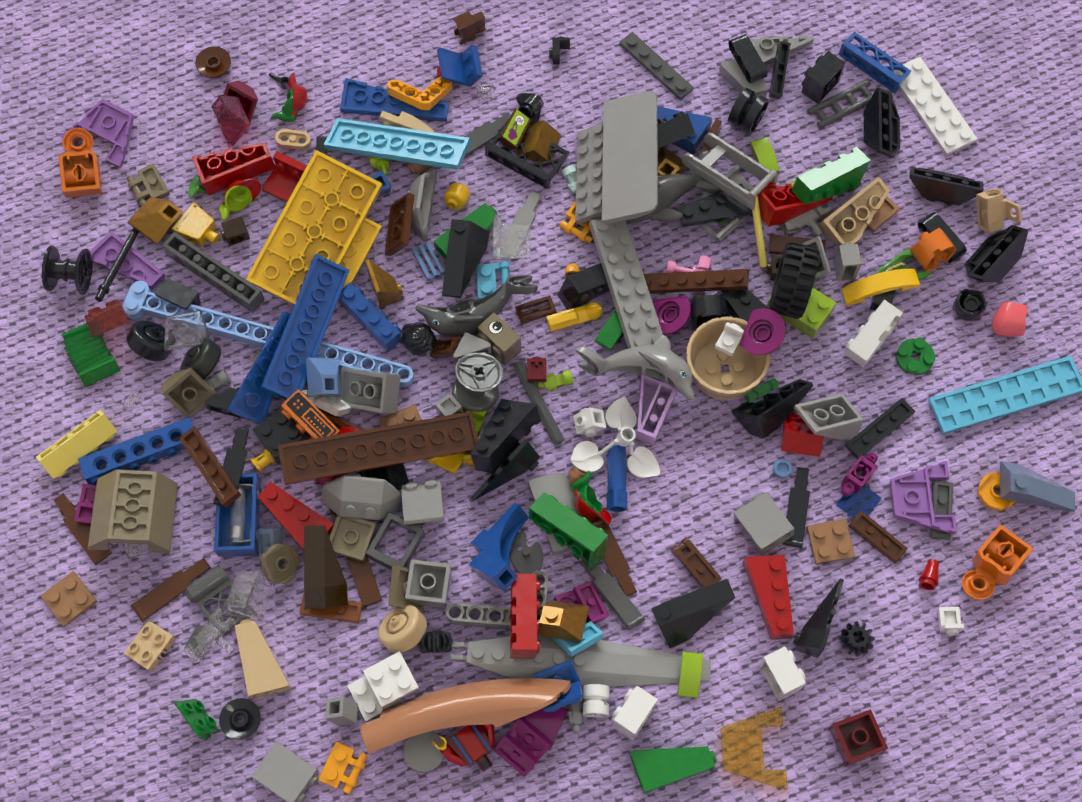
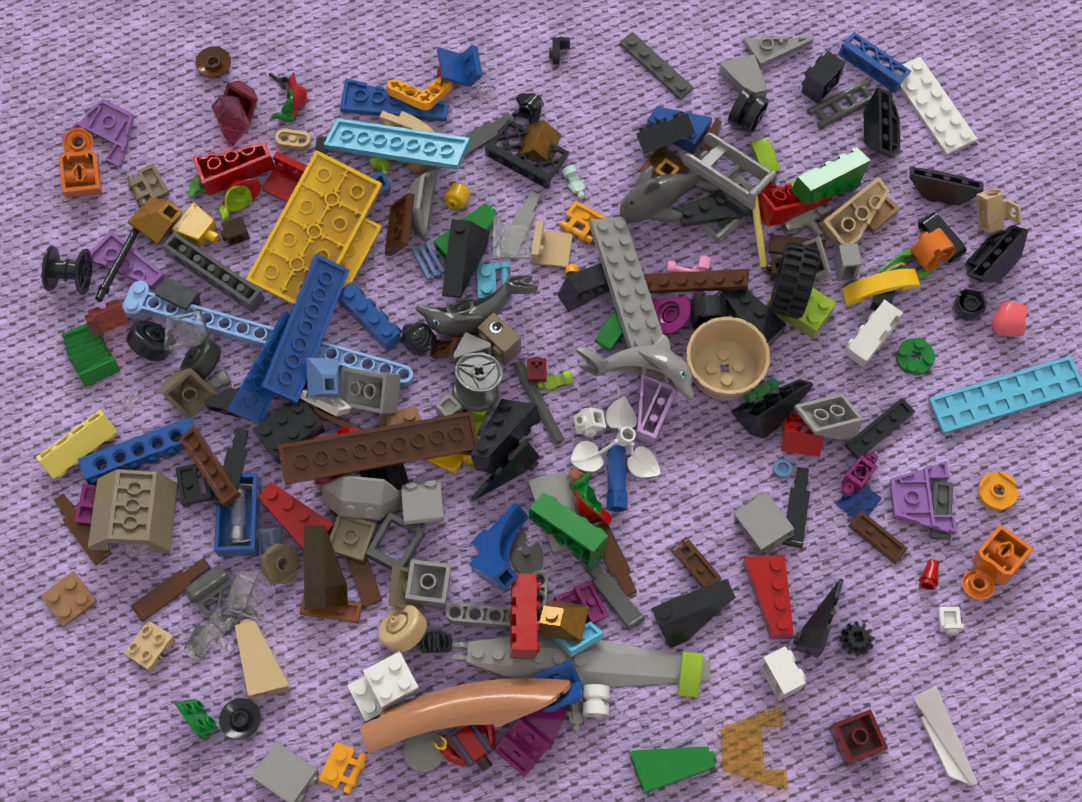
(189, 486): none -> black plate
(262, 460): yellow bush -> none
(307, 416): brick -> none
(341, 711): light grey brick -> none
(383, 284): pearl gold slope -> none
(469, 25): reddish brown piece -> none
(515, 129): slope -> none
(536, 316): reddish brown tile -> none
(550, 247): none -> tan bracket
(574, 316): yellow piece -> none
(619, 161): light grey slope -> none
(634, 713): white brick -> none
(729, 338): white bracket -> none
(747, 58): black beam -> none
(763, 332): magenta hat -> none
(779, 70): black piece -> none
(830, 541): medium nougat plate -> none
(944, 737): none -> white wedge
(1029, 487): sand blue wedge -> none

